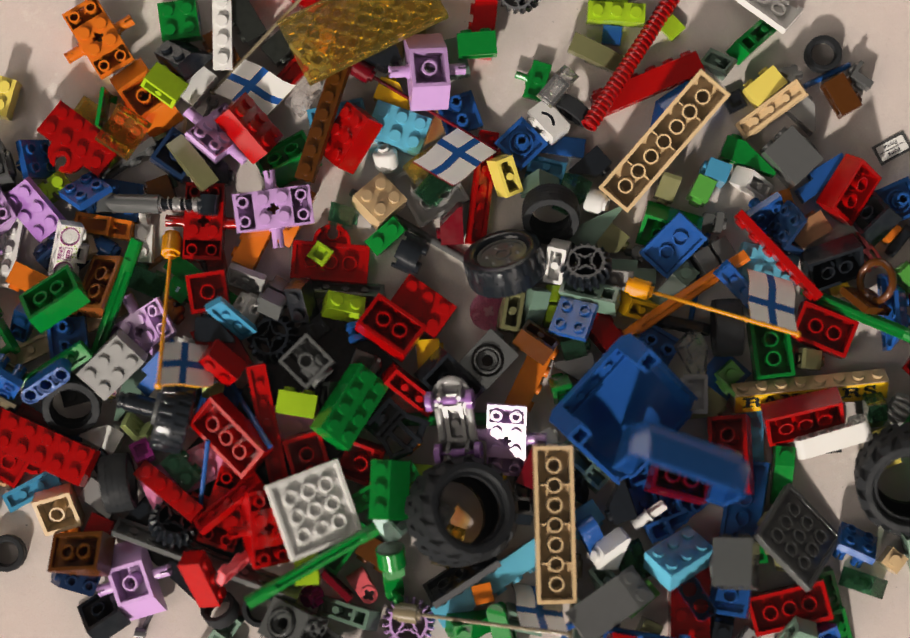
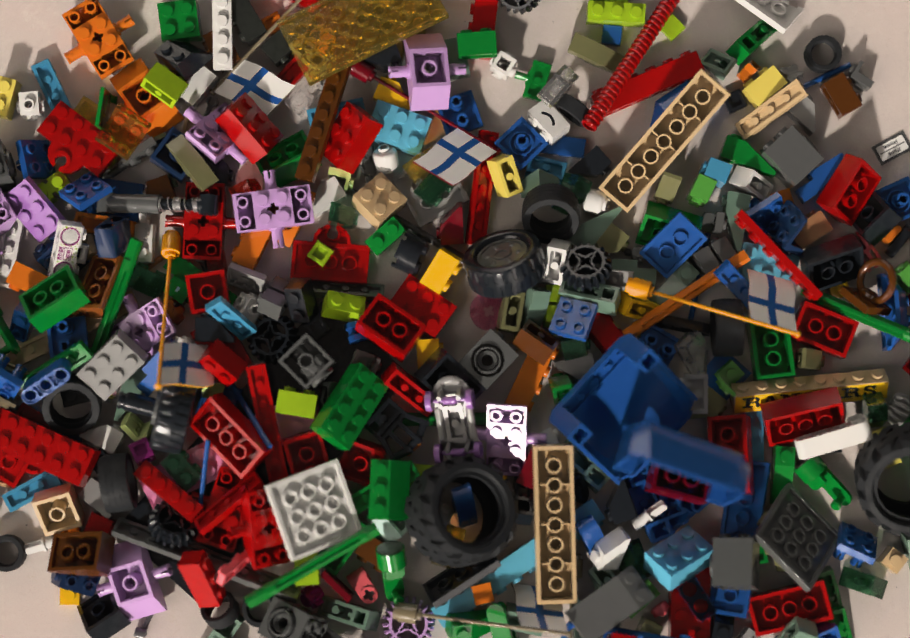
(31, 105): none -> white brick
(38, 545): none -> white axle
(50, 83): none -> dark azure plate
(69, 597): none -> yellow plate
(110, 239): none -> dark blue piece
(247, 185): none -> clear red bracket
(270, 20): none -> orange tile
(328, 192): none -> white slope
(343, 175): none -> yellowish green bracket
(368, 167): none -> dark grey piece
(441, 270): none -> yellow brick
(464, 505): none -> blue slope
(506, 59): none -> white brick
(660, 609): none -> coral tile
(732, 204): none -> sand green slope
(748, 71): none -> orange piece
(817, 475): none -> green piece

